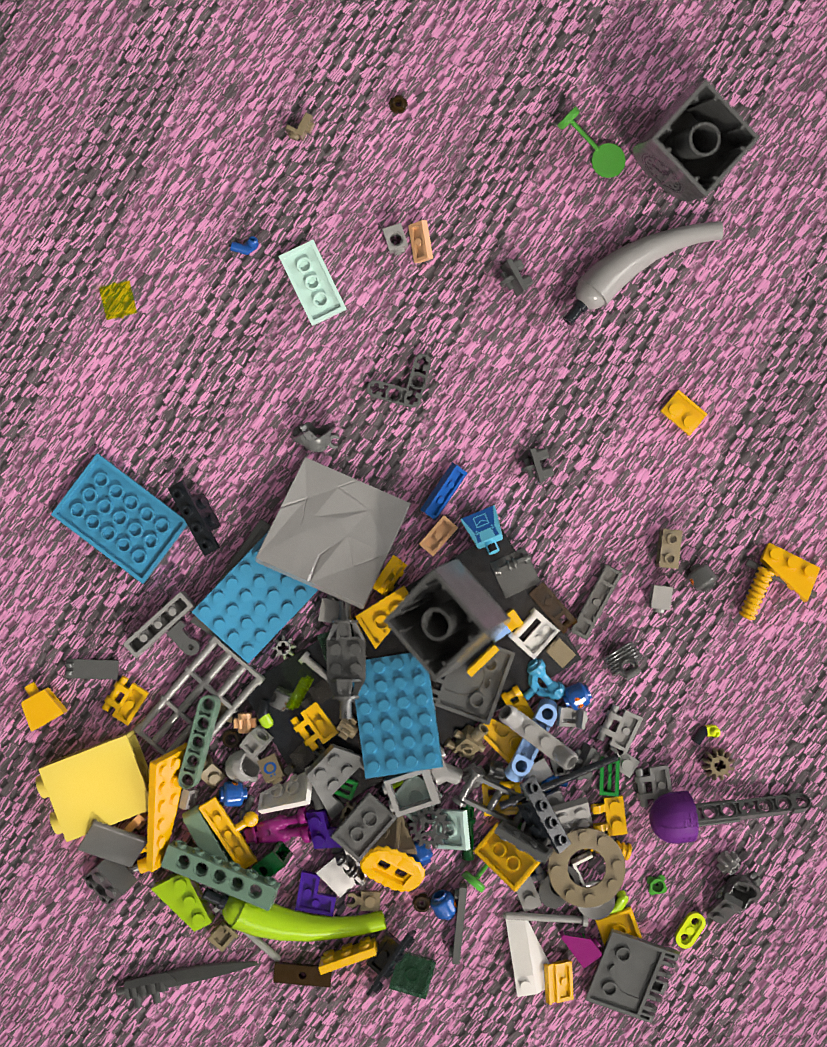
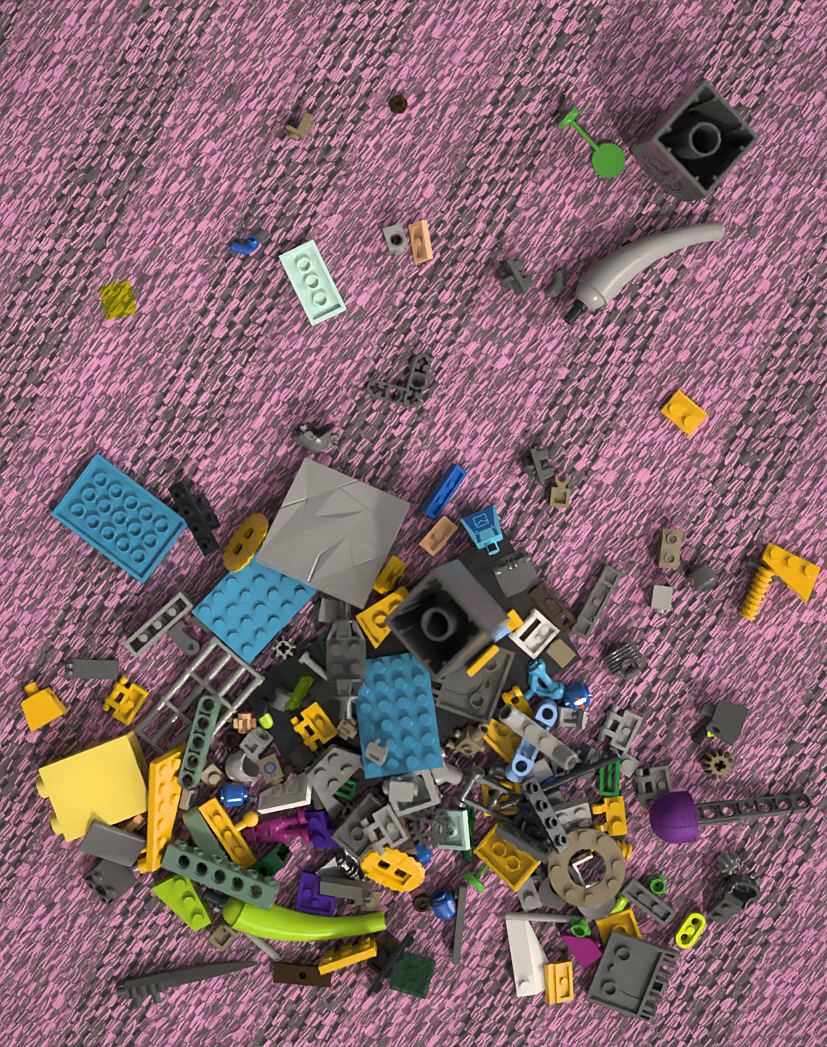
(249, 546): none -> yellow piece
(346, 889): none -> dark grey hinge
(376, 753): none -> light grey tile
(388, 825): none -> light grey plate
(402, 788): none -> light grey brick
(556, 287): none -> dark grey arm
(560, 495): none -> dark tan plate
(580, 927): none -> bright green plate
(648, 901): none -> dark grey plate
(725, 720): none -> dark grey torso

